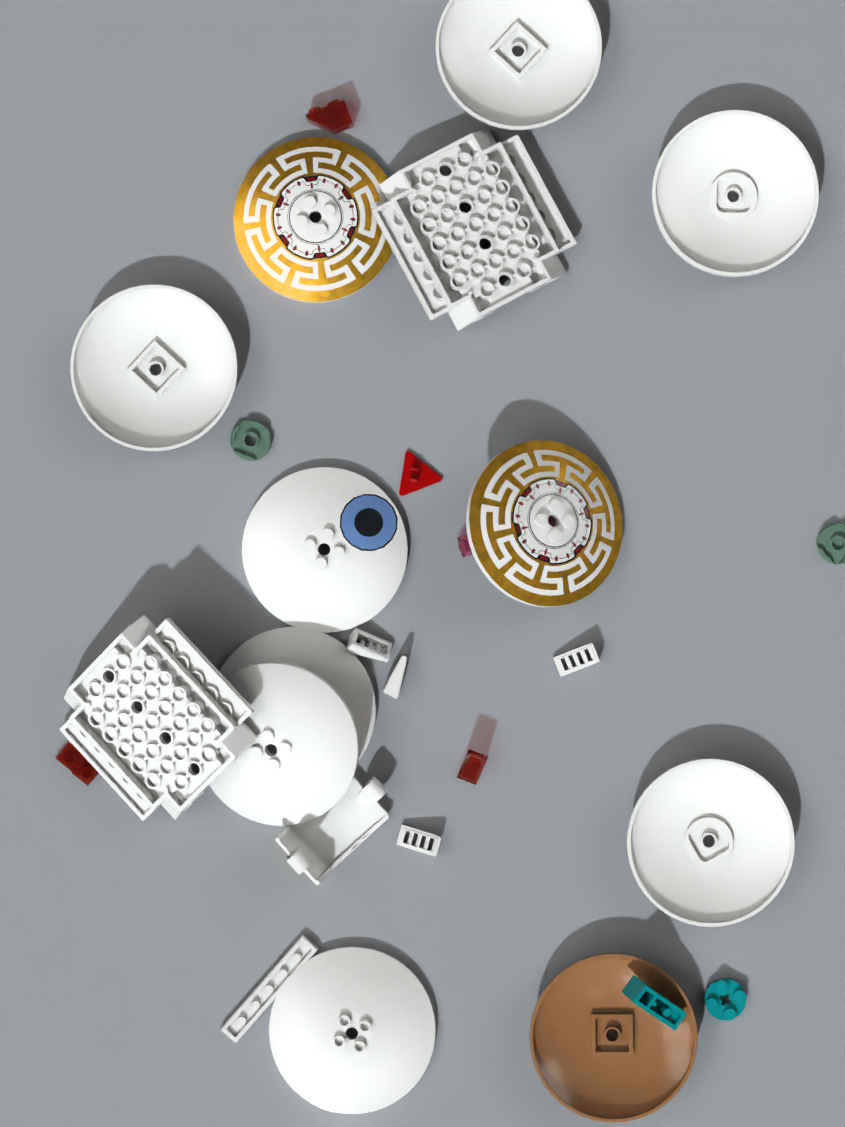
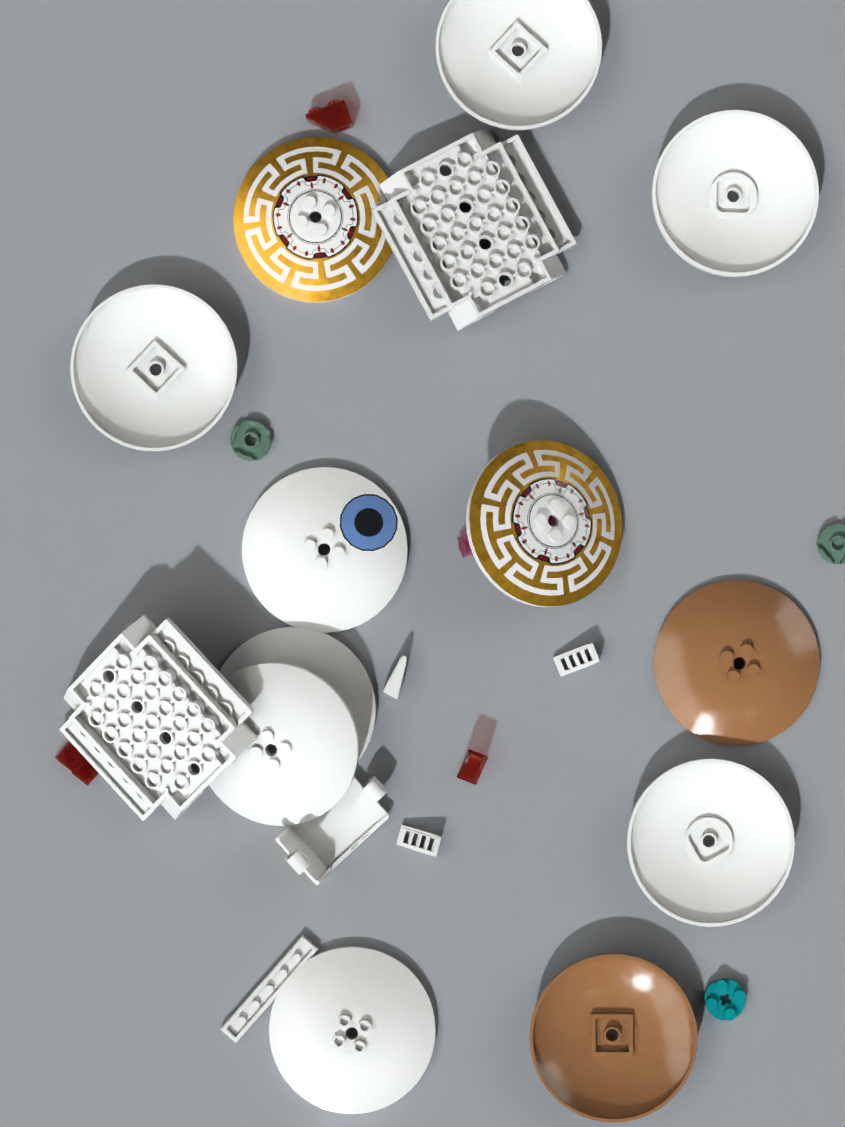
(360, 649): white slope -> none
(416, 475): red piece -> none
(653, 1002): teal slope -> none
(698, 655): none -> medium nougat dish

